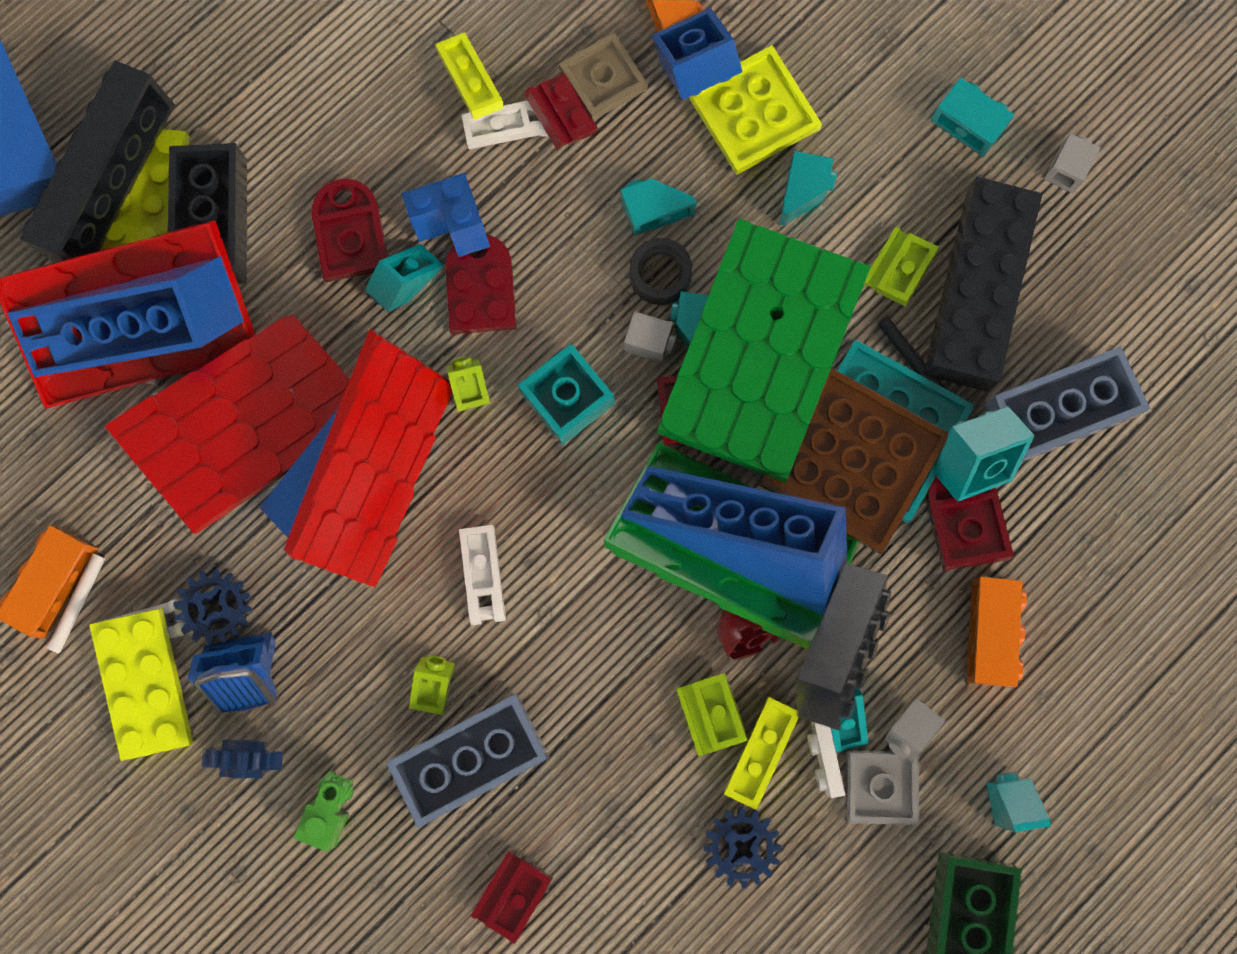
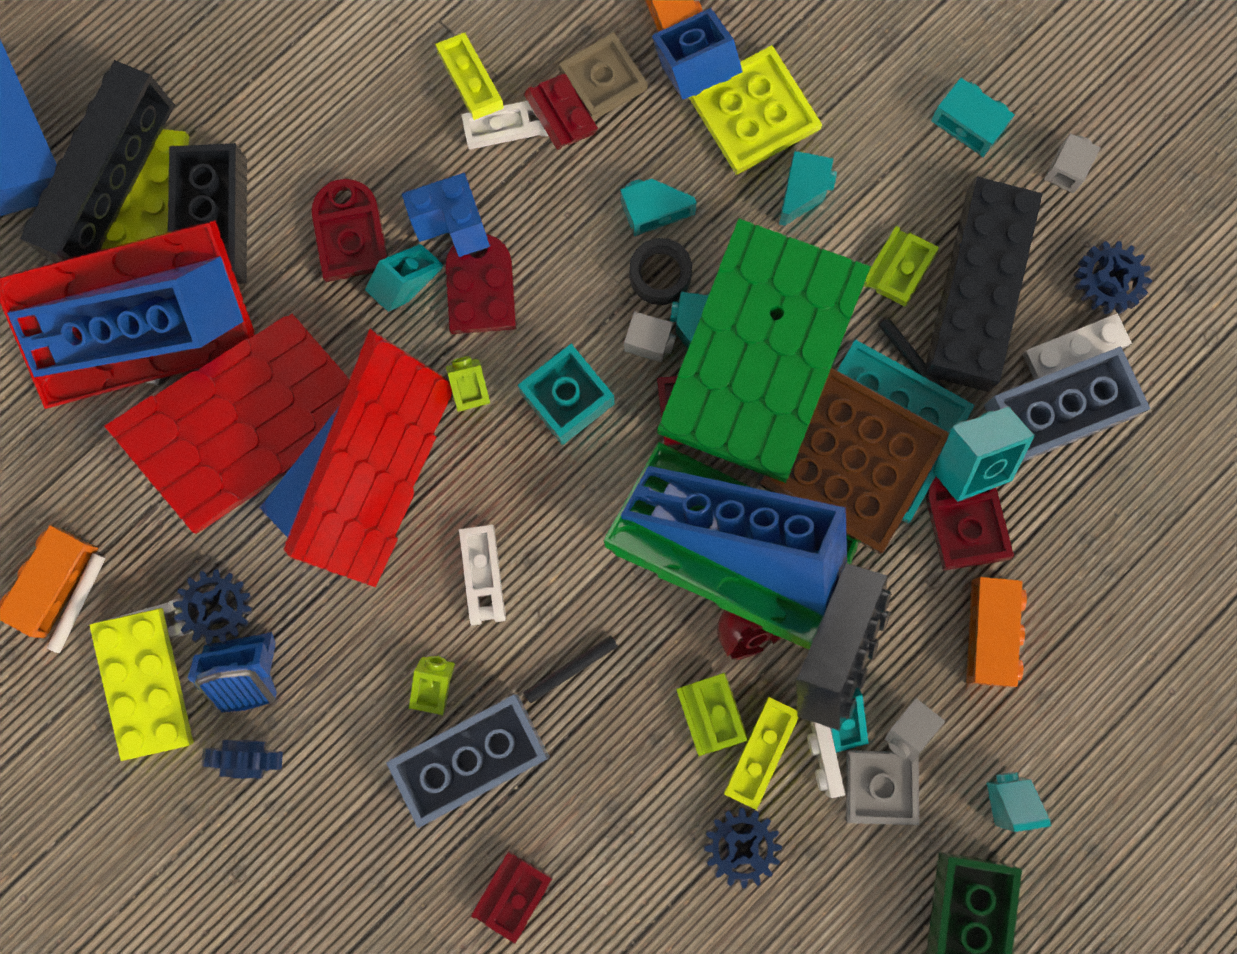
(324, 819): bright green brick -> none
(570, 669): none -> black bar
(1077, 346): none -> white plate
(1113, 274): none -> dark blue gear

